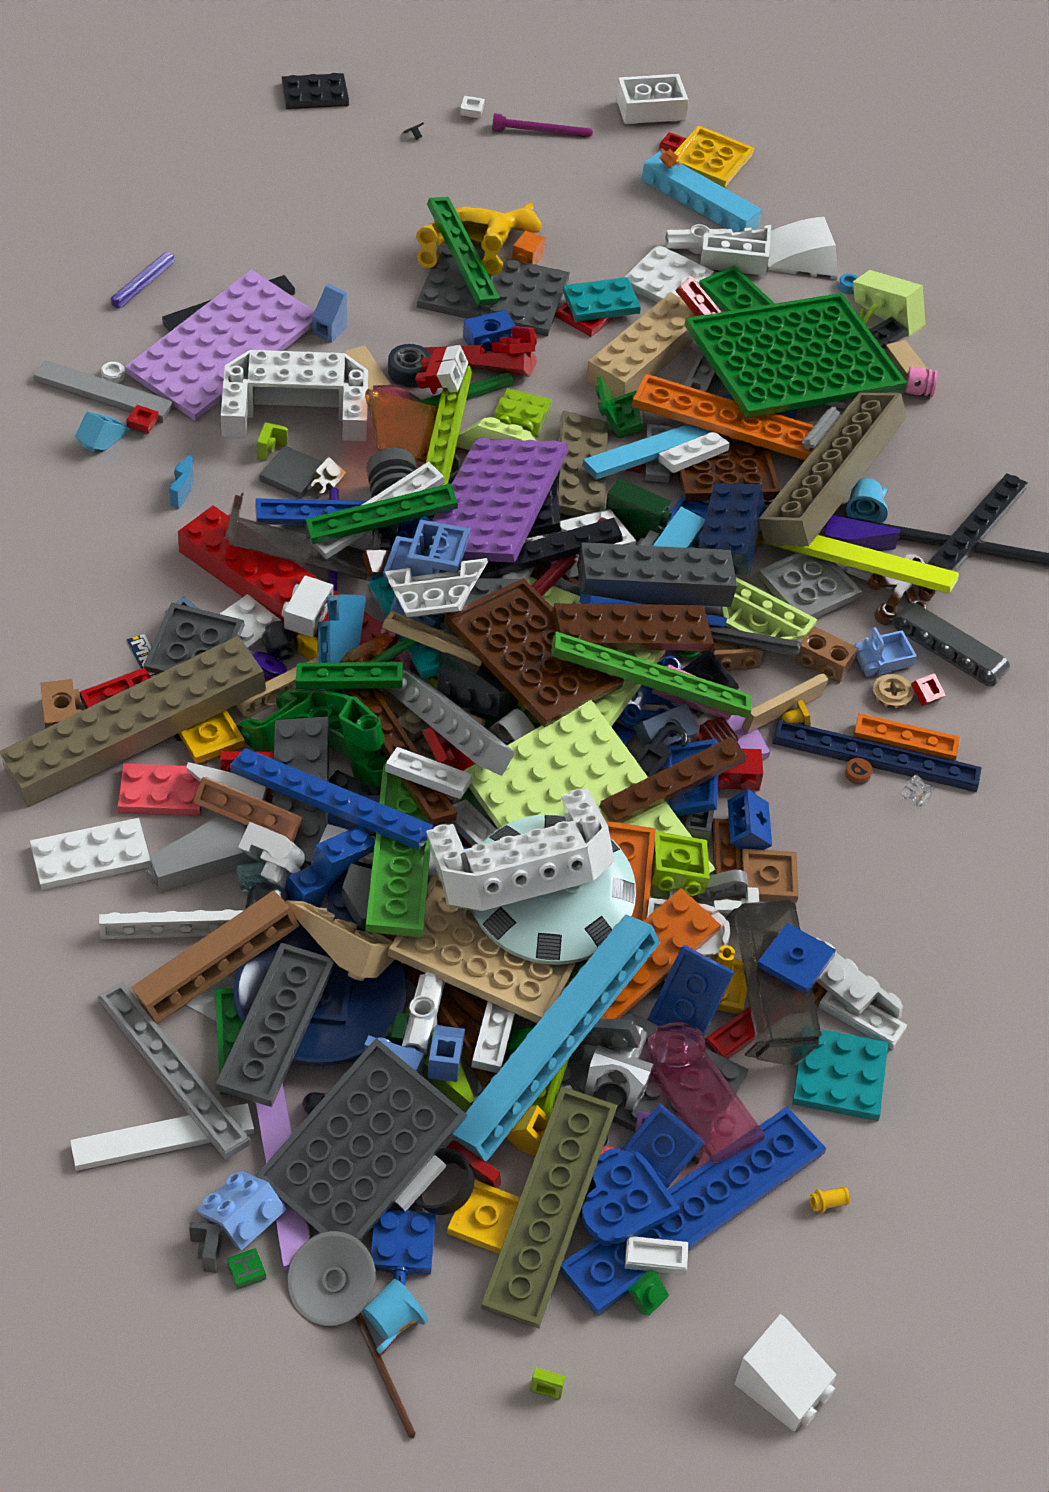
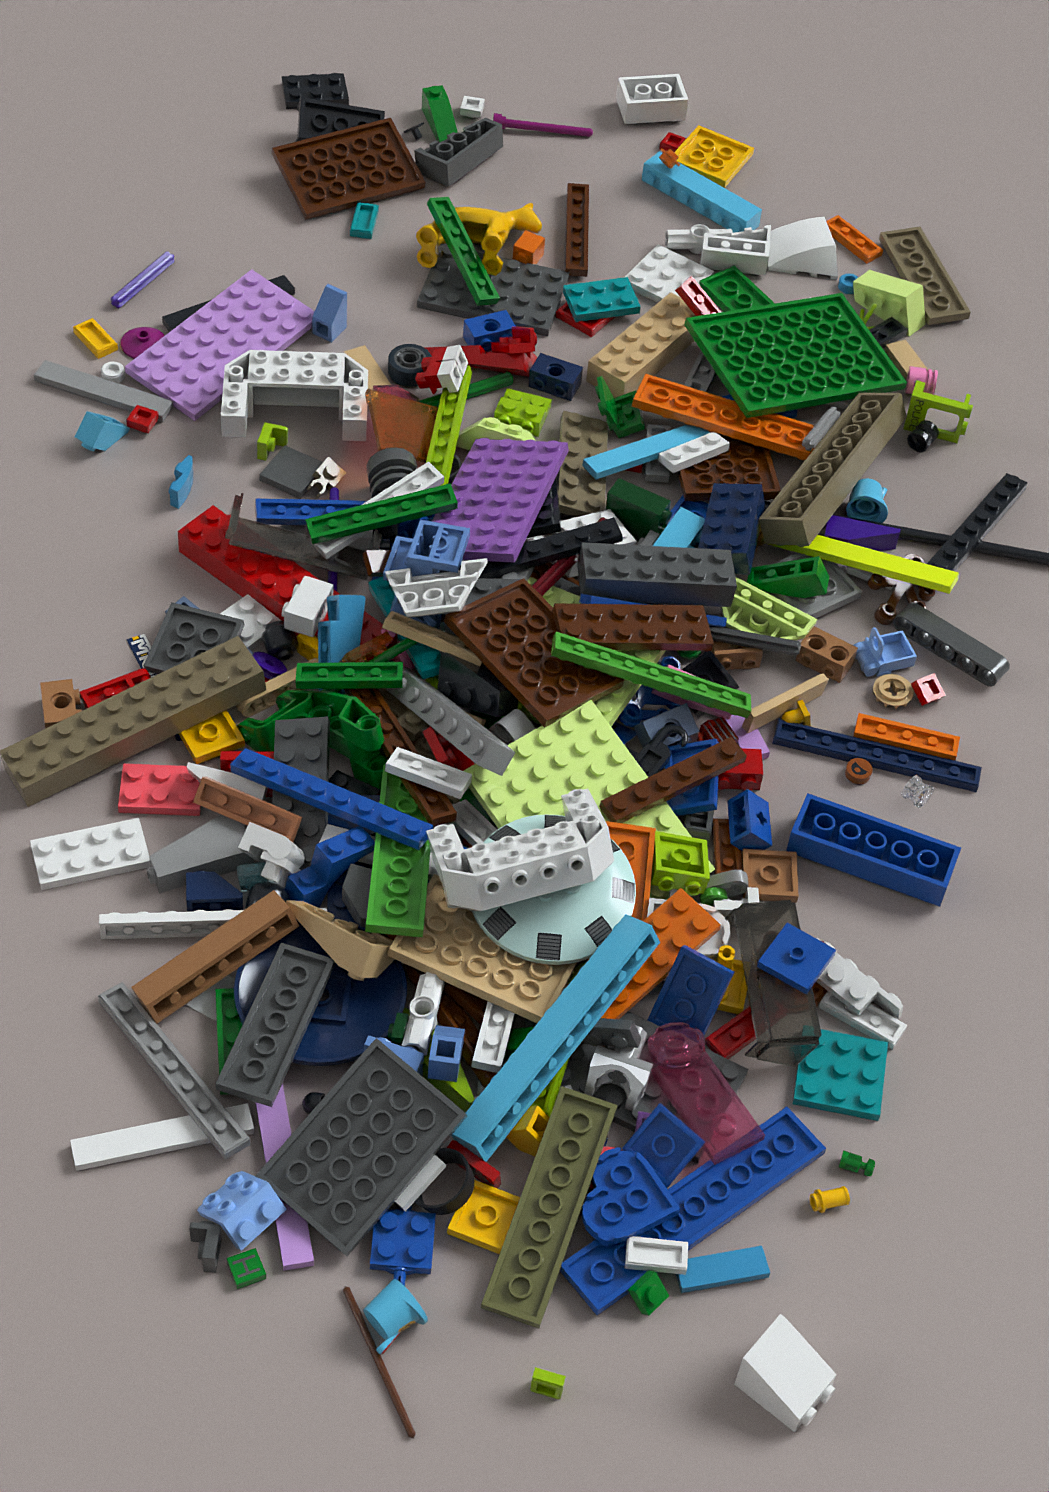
(95, 338): none -> yellow tile
(139, 340): none -> magenta dish
(211, 893): none -> dark blue slope
(325, 117): none -> black plate
(331, 1278): light grey hat -> none
(348, 168): none -> reddish brown plate
(364, 220): none -> teal tile
(438, 112): none -> green slope
(460, 151): none -> dark grey wedge
(555, 376): none -> dark blue brick
(577, 229): none -> reddish brown plate
(712, 894): none -> bright green tile
(724, 1269): none -> dark azure tile
(792, 578): none -> green slope
(853, 239): none -> orange tile
(853, 1163): none -> green piece
(873, 849): none -> blue brick
(919, 264): none -> dark tan plate
(922, 401): none -> lime window
(923, 435): none -> black wheel

